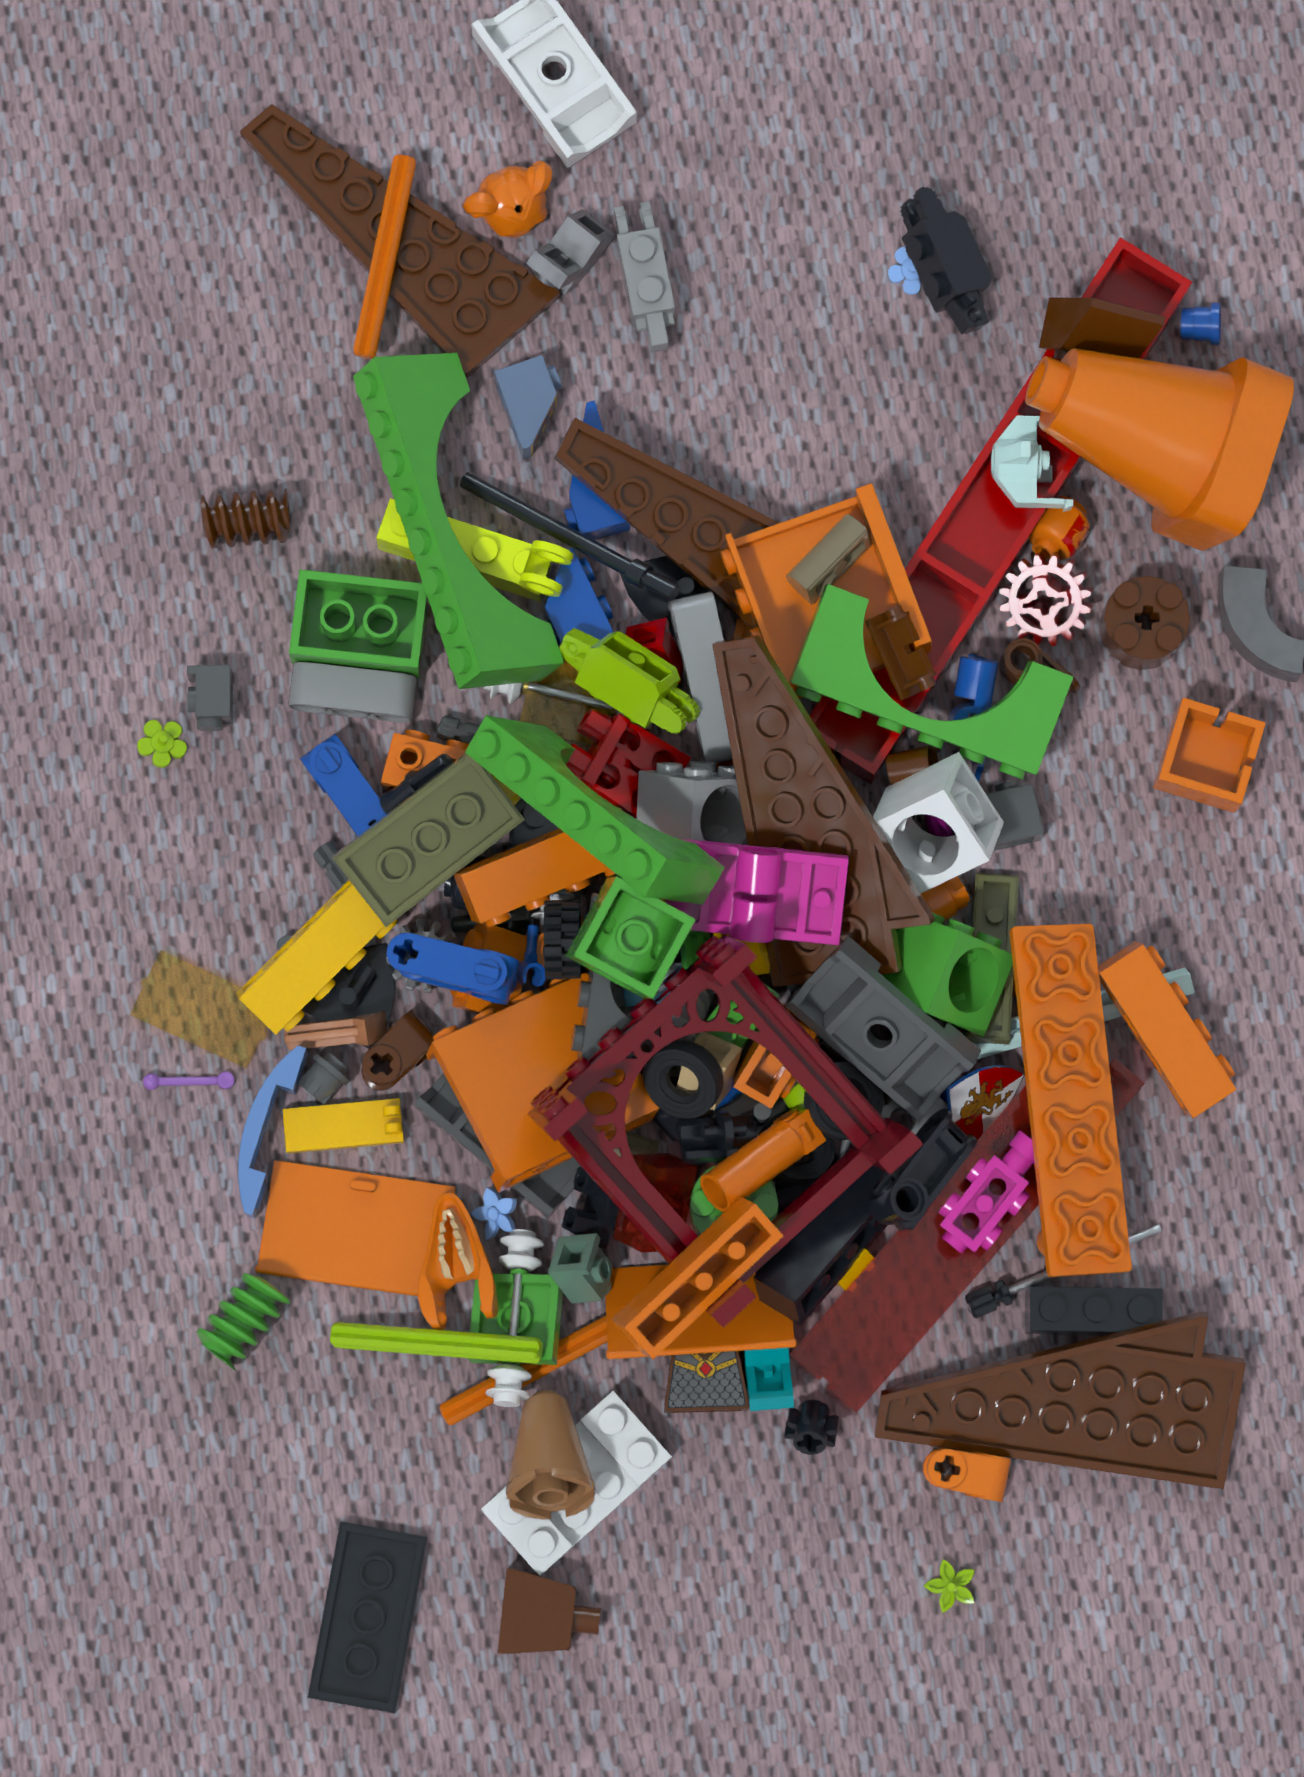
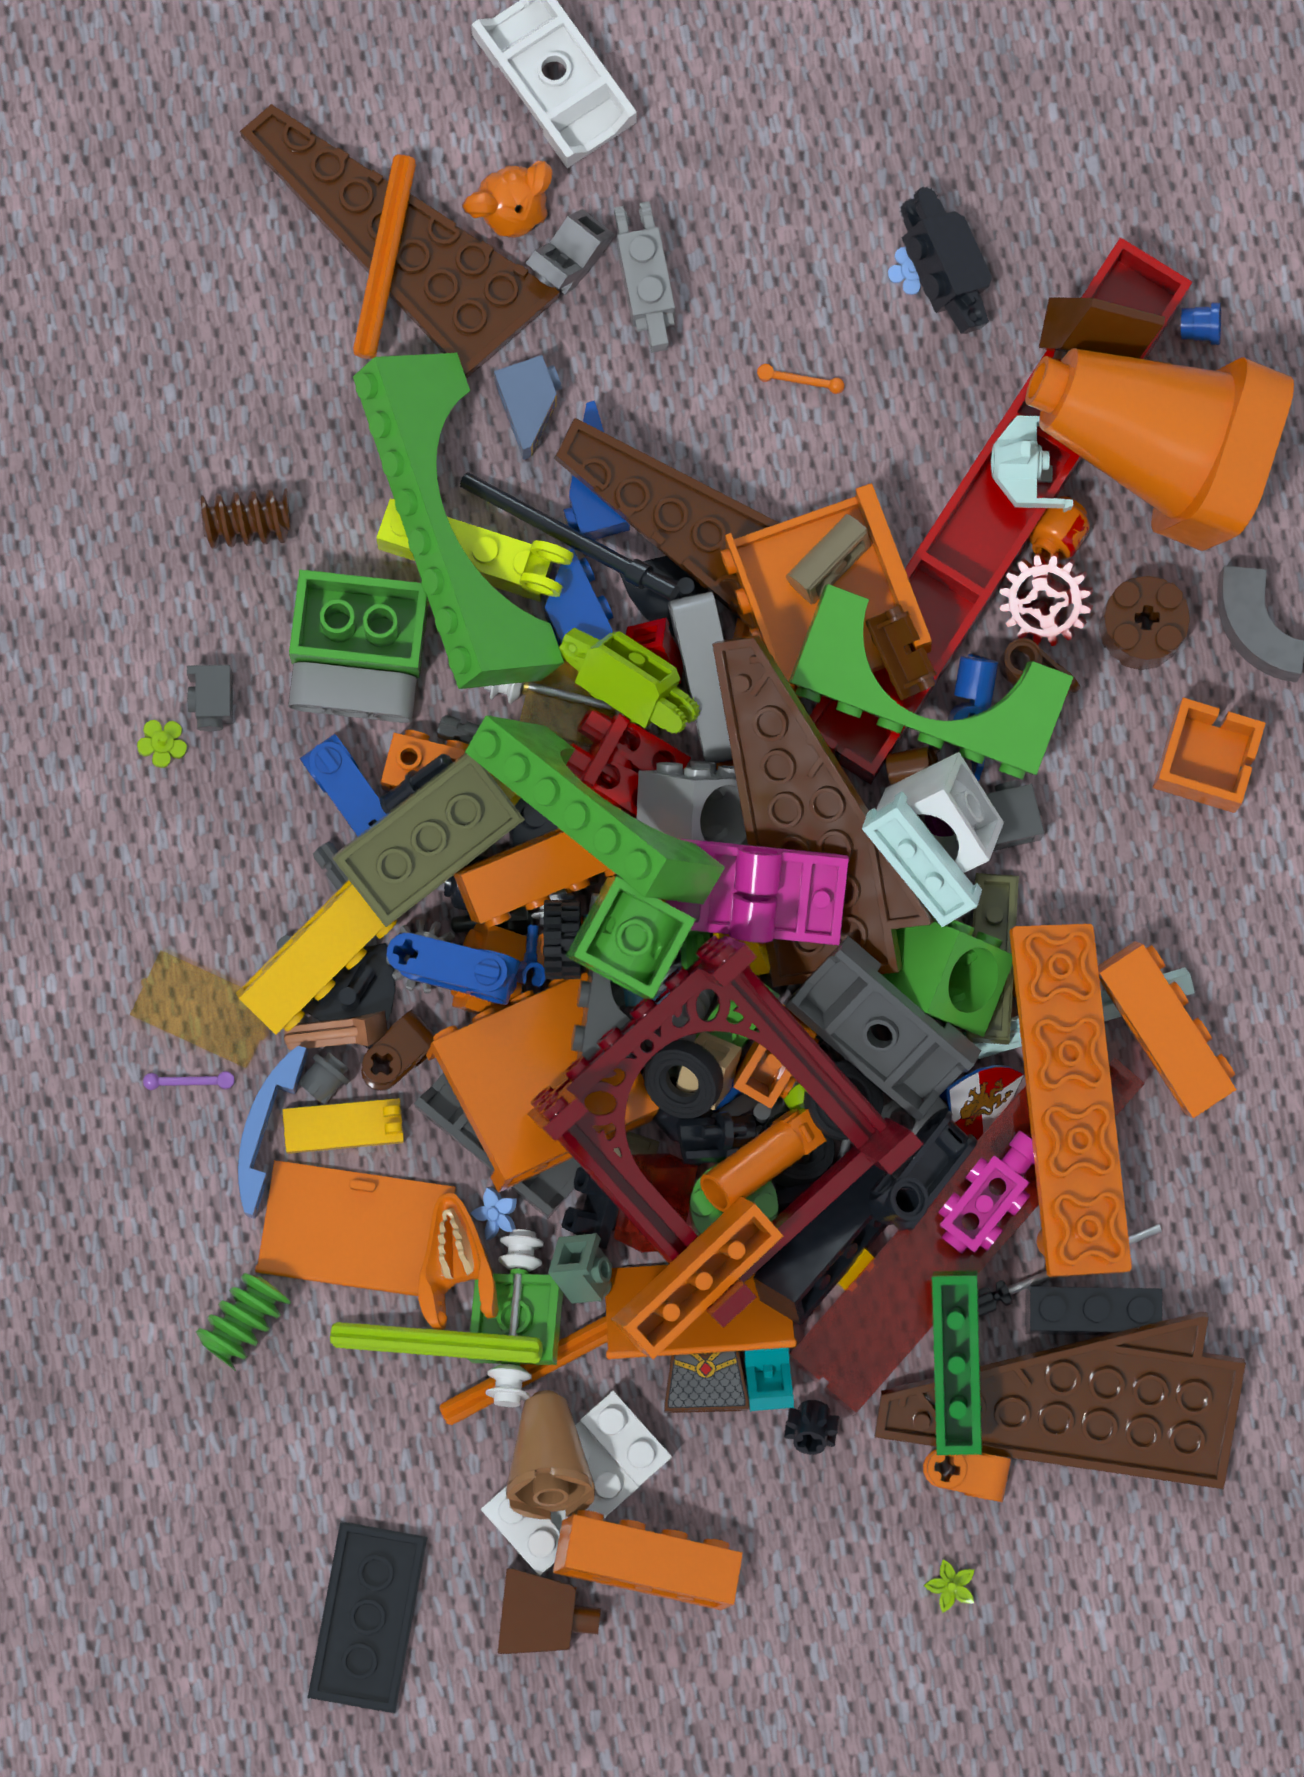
(648, 1561): none -> orange brick
(766, 373): none -> orange hinge
(921, 860): none -> light aqua container
(957, 1362): none -> green brick

